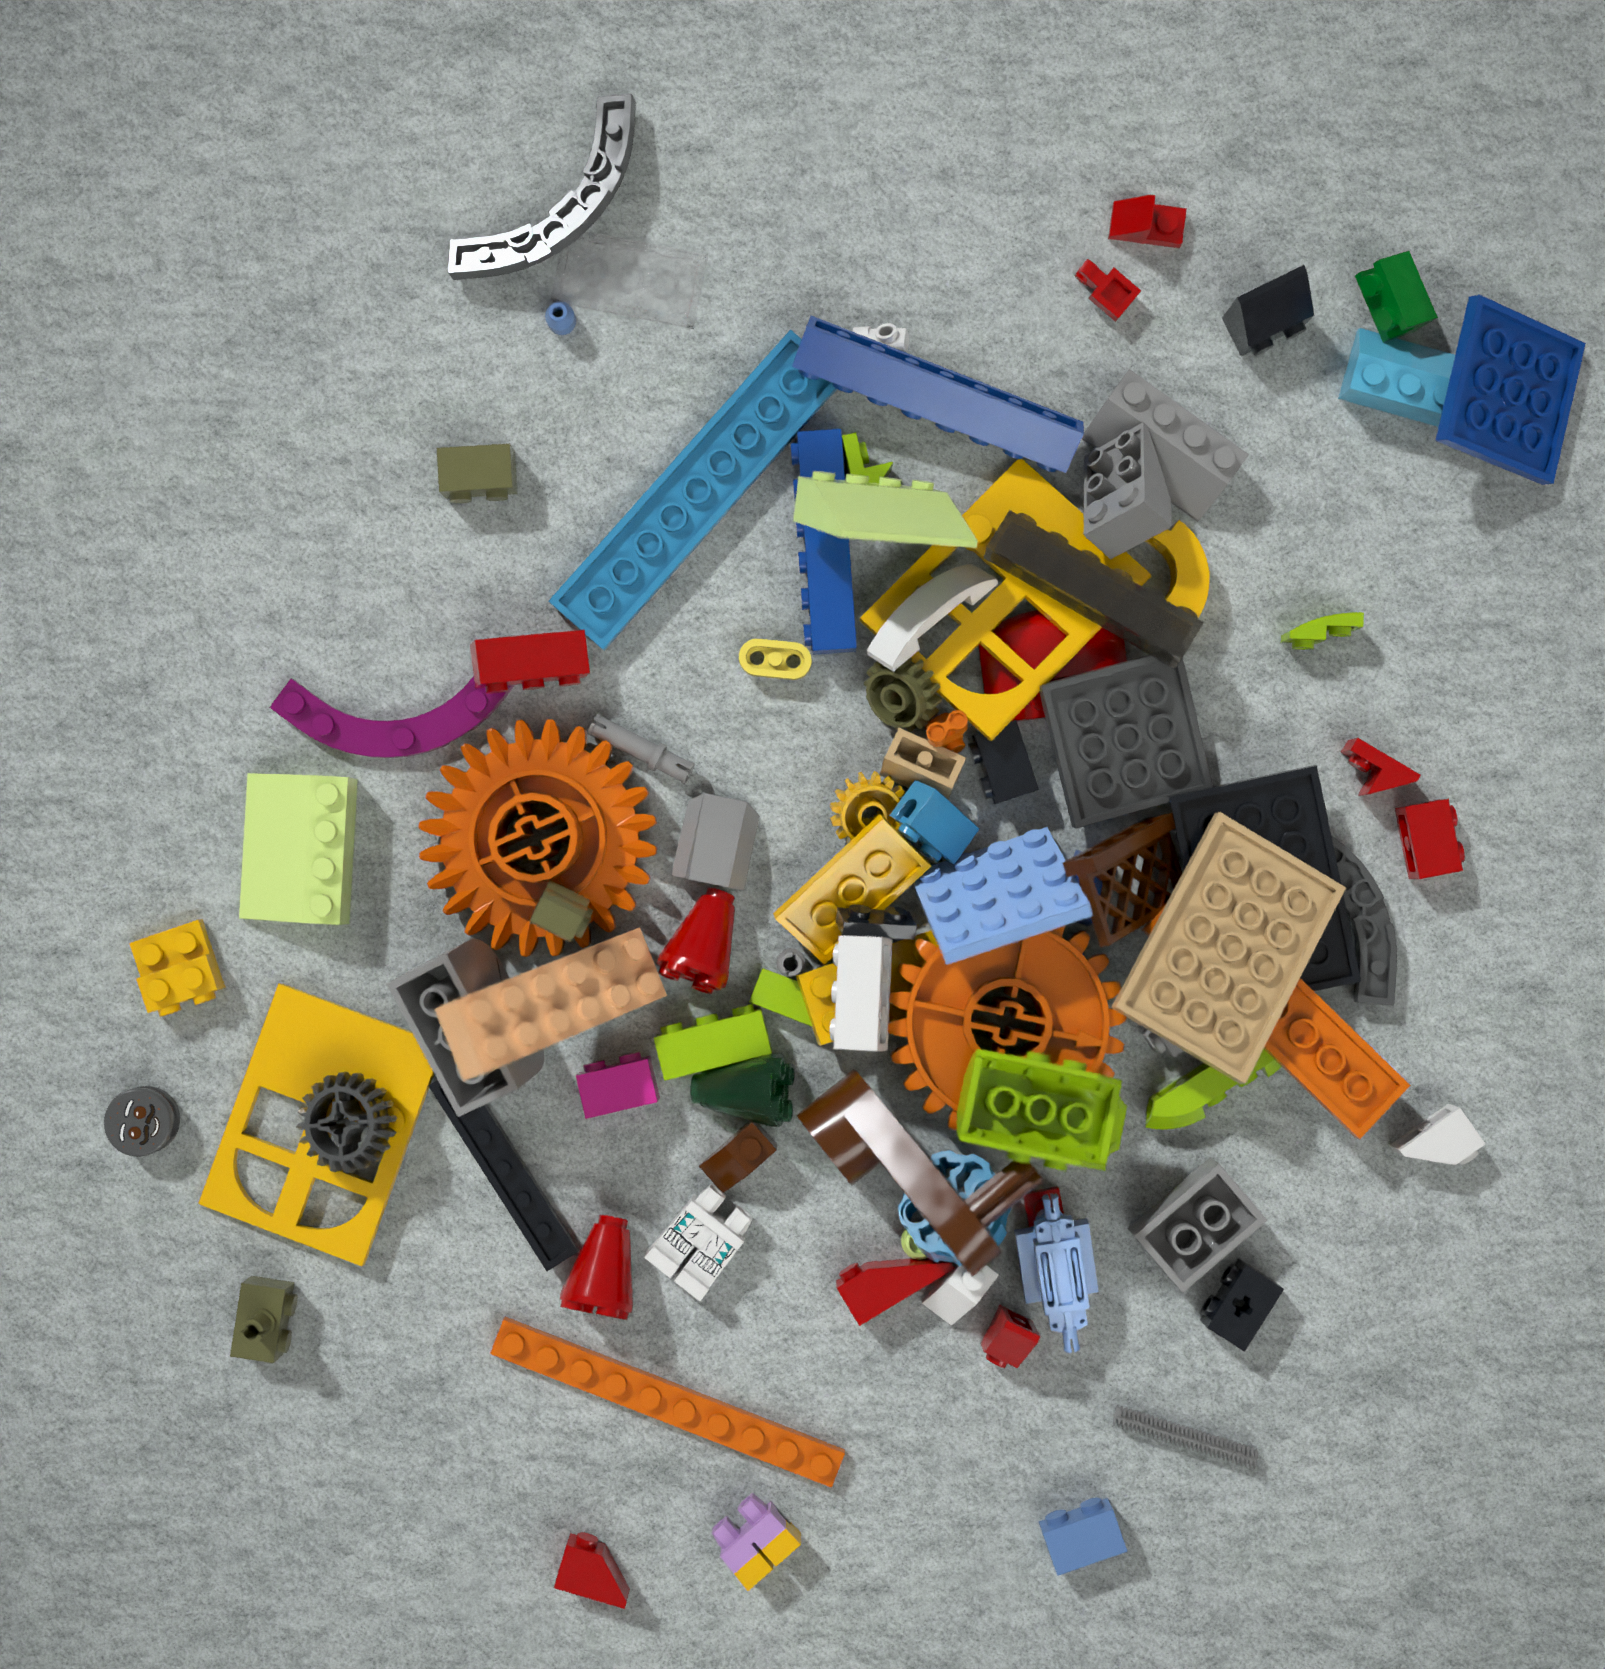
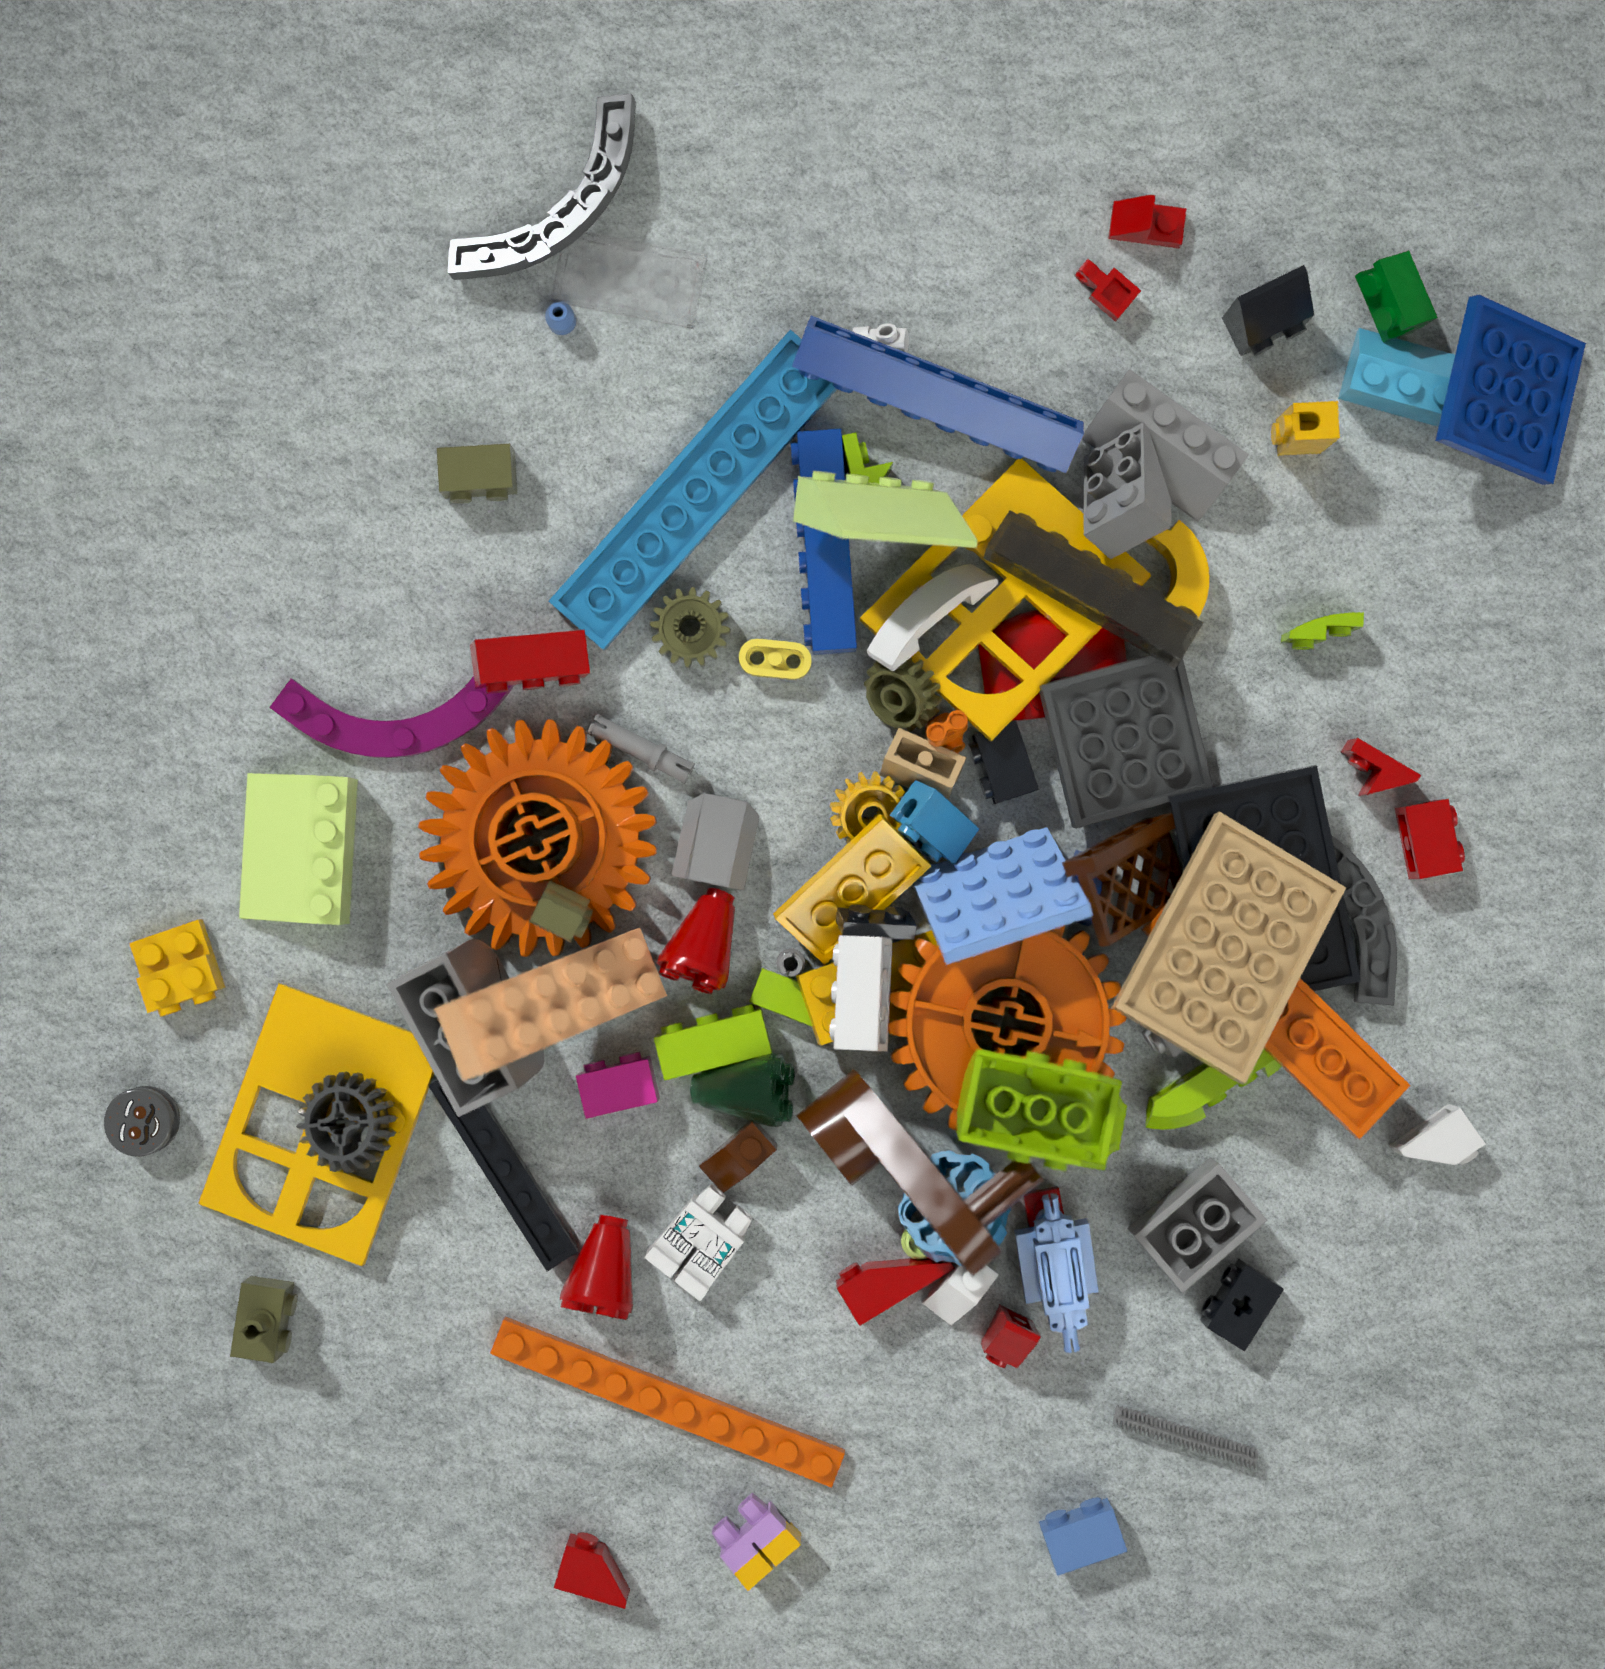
(683, 609): none -> olive gear
(1306, 428): none -> yellow brick

